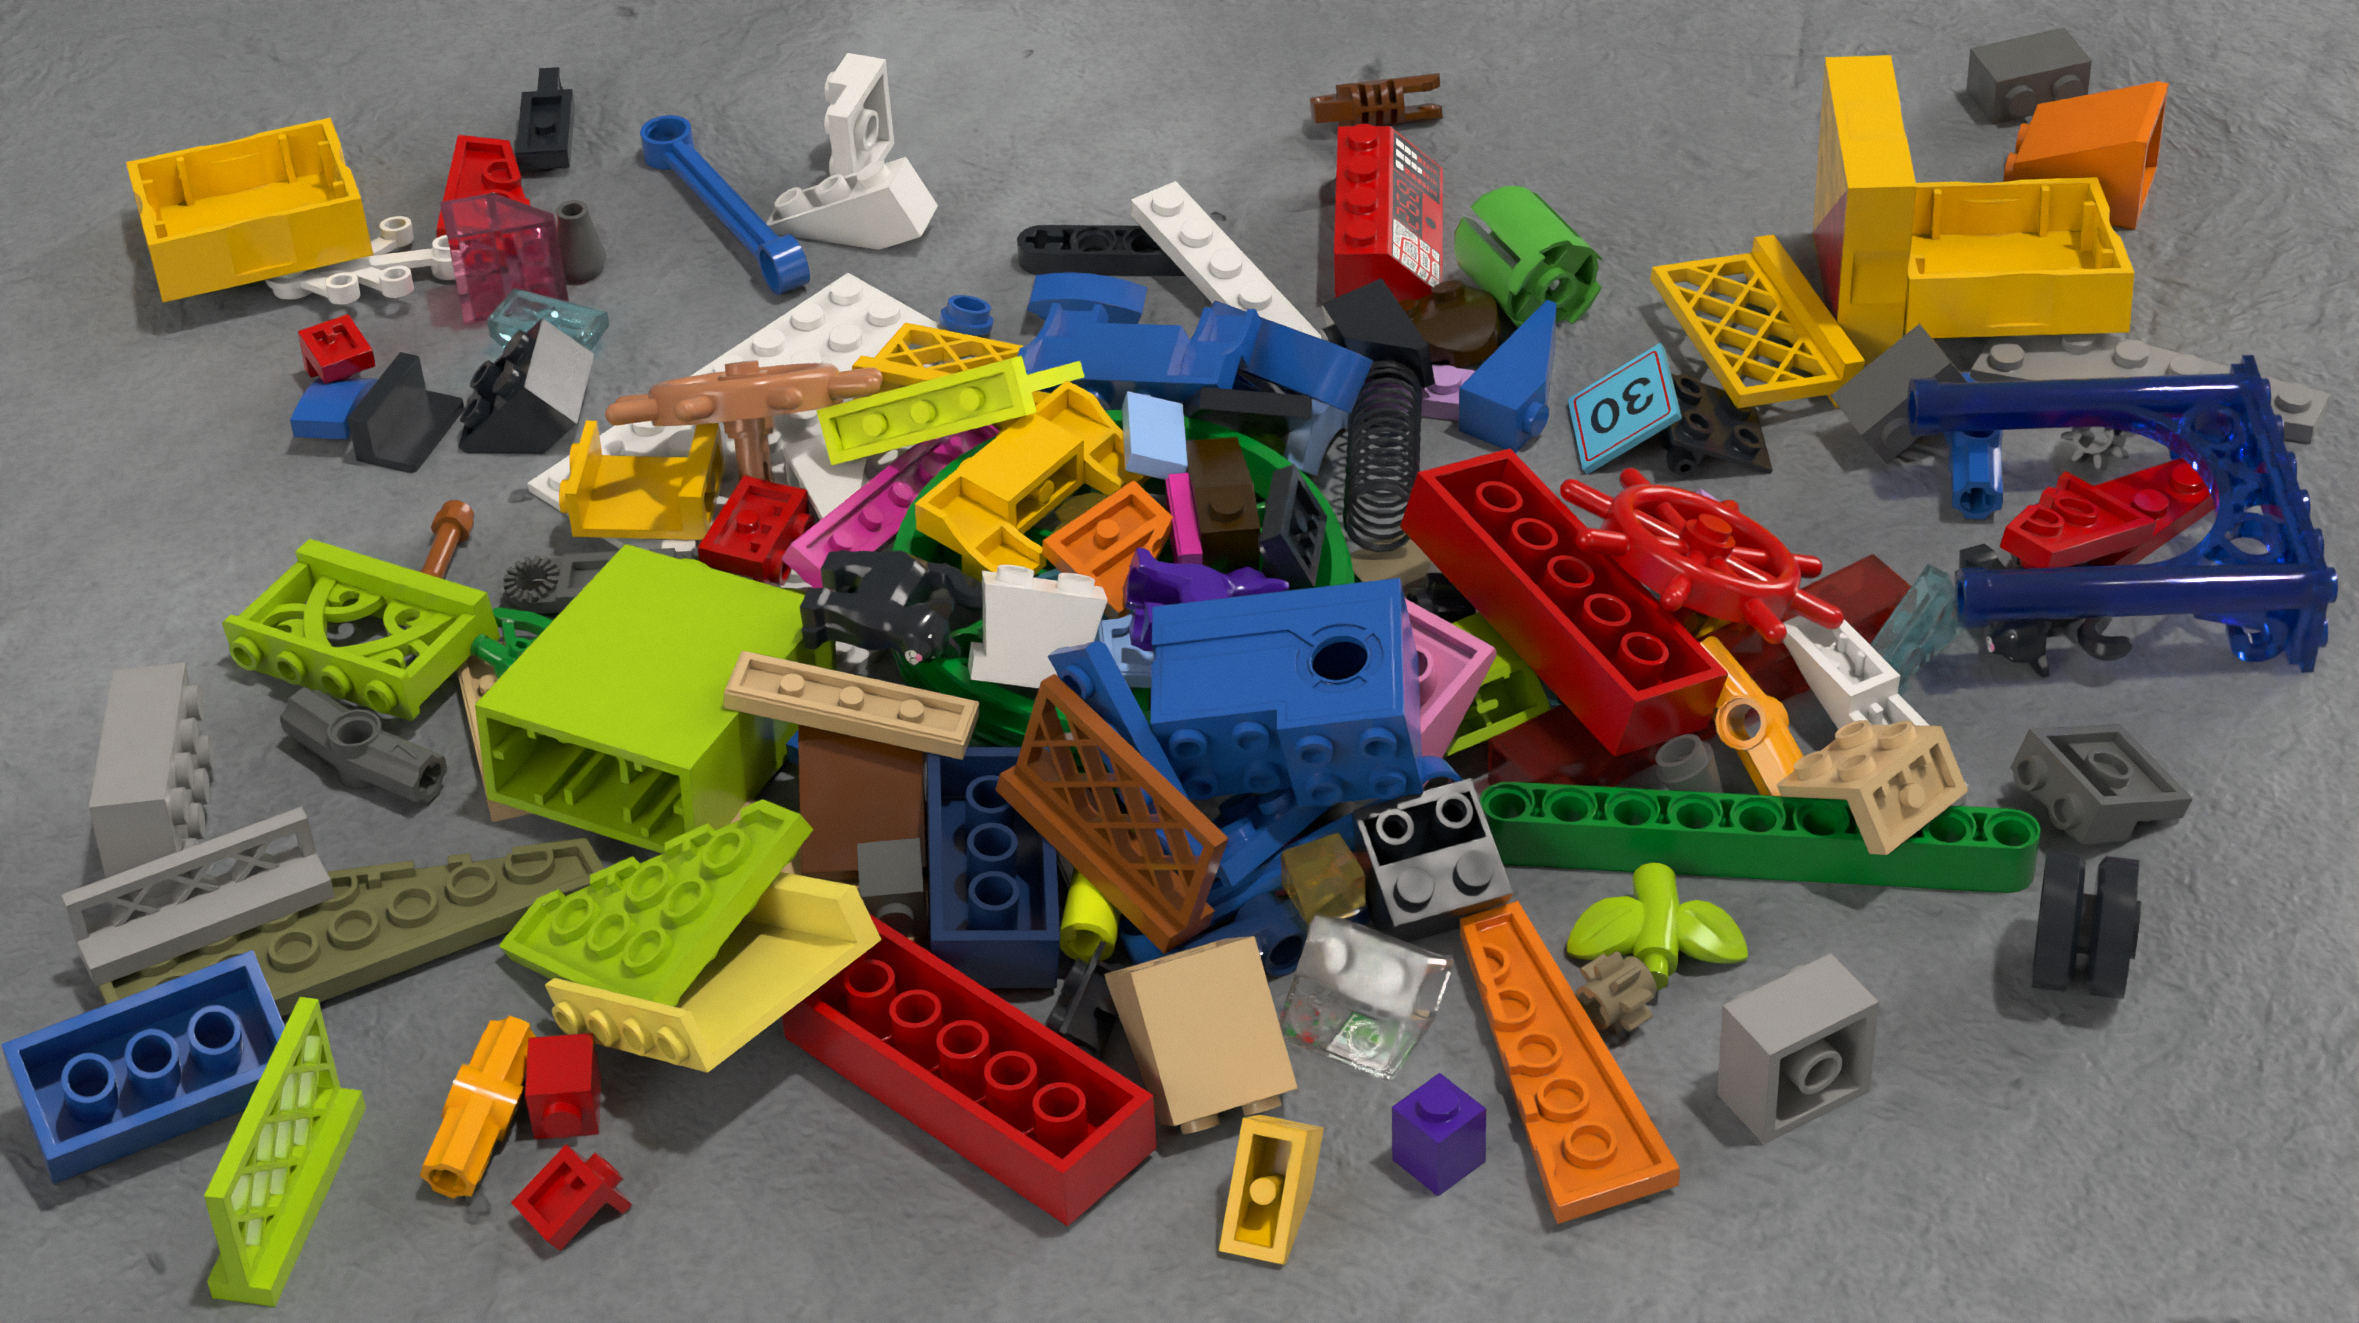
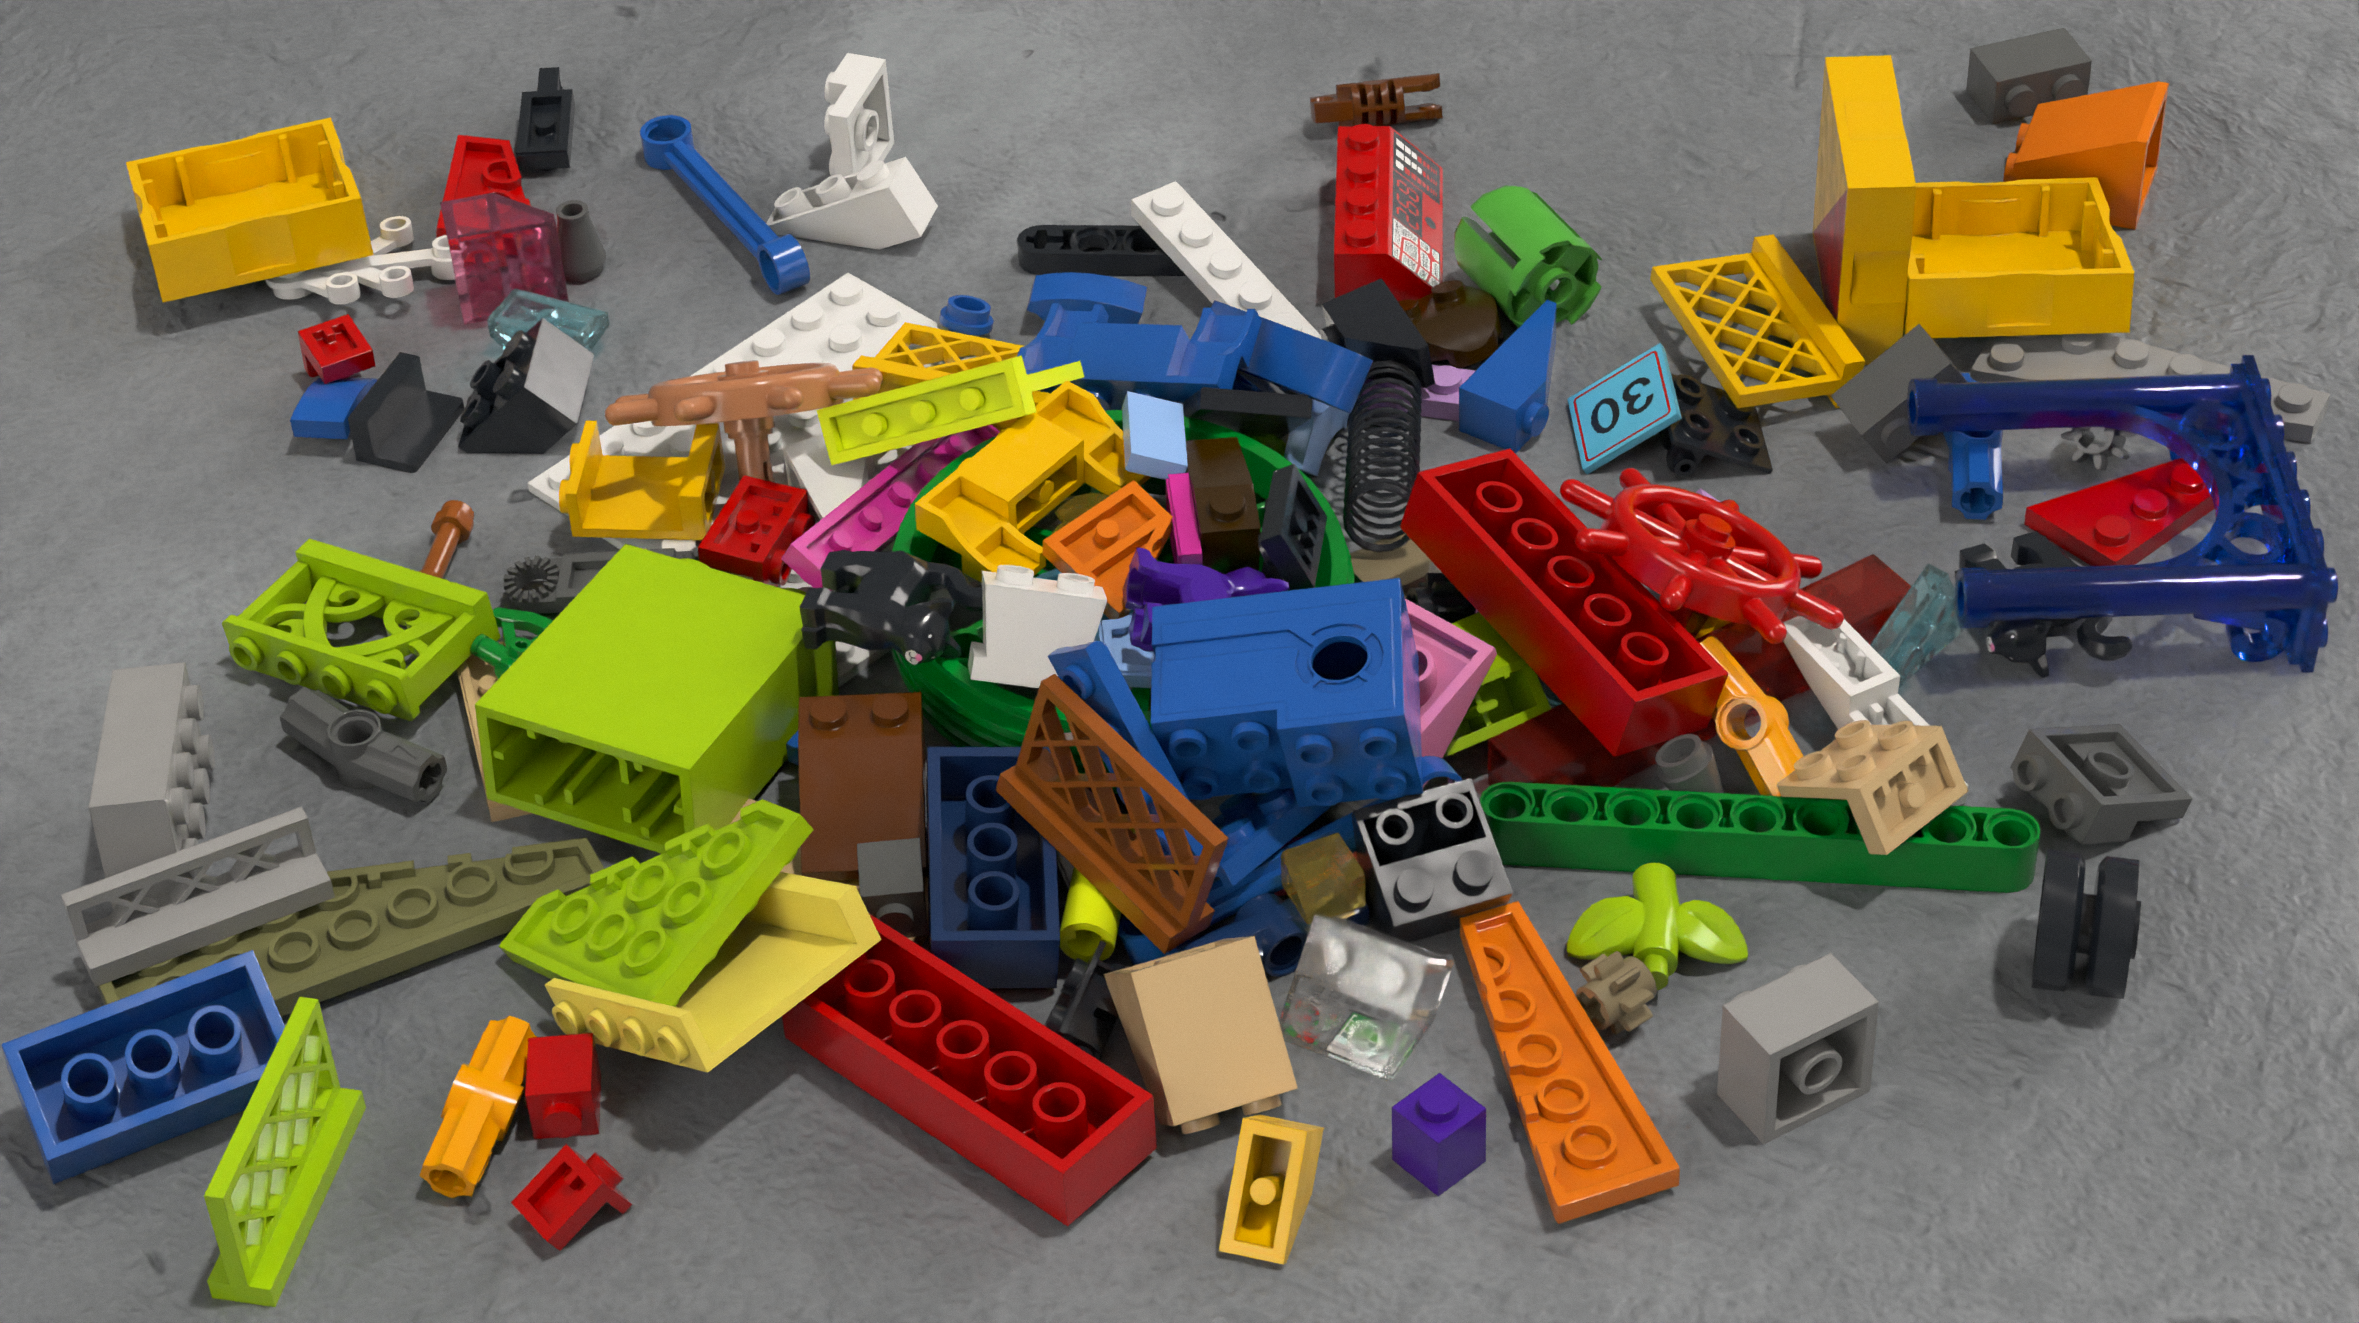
(851, 705): tan tile -> none
(2074, 526): red wing -> none

